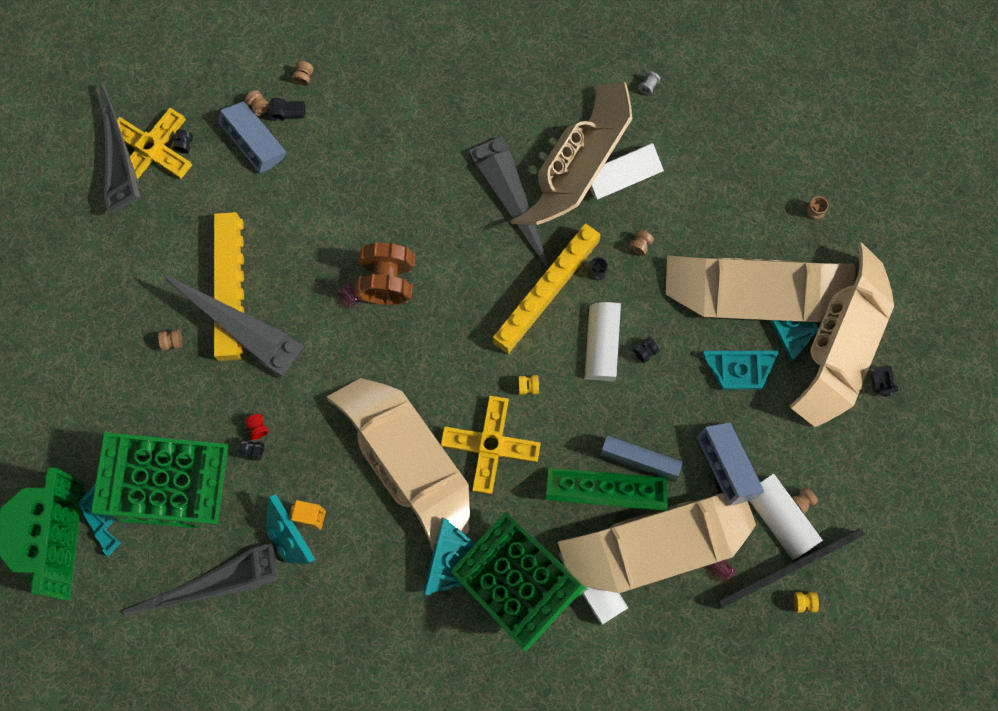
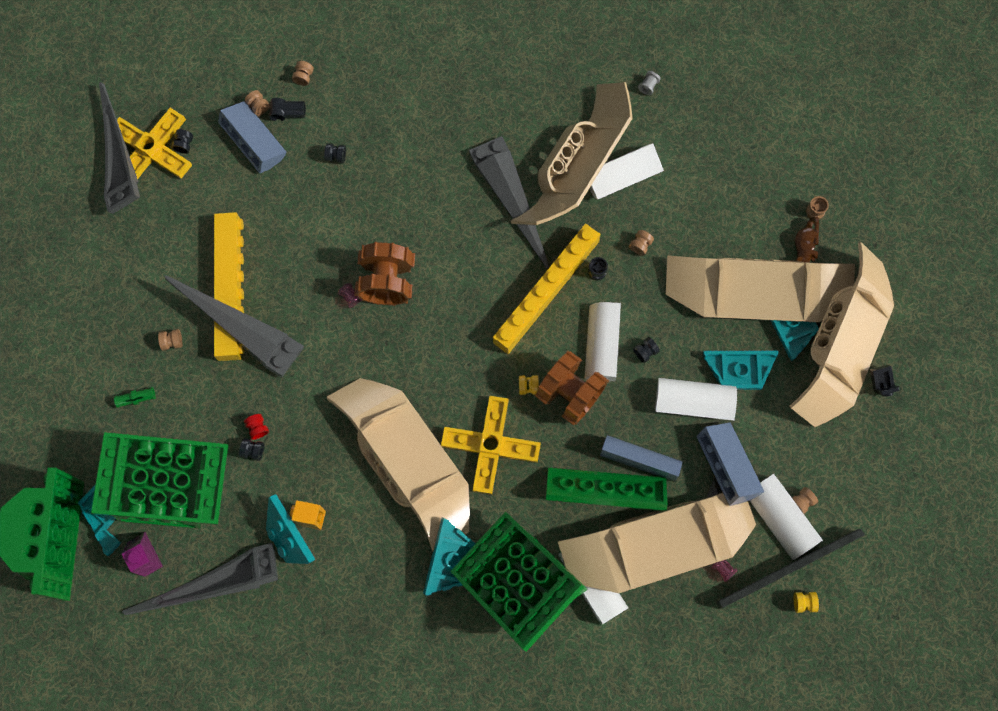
(134, 397): none -> green pin
(141, 556): none -> magenta slope
(335, 153): none -> black wheel
(564, 382): none -> dark orange piece
(696, 399): none -> white brick
(806, 240): none -> reddish brown animal

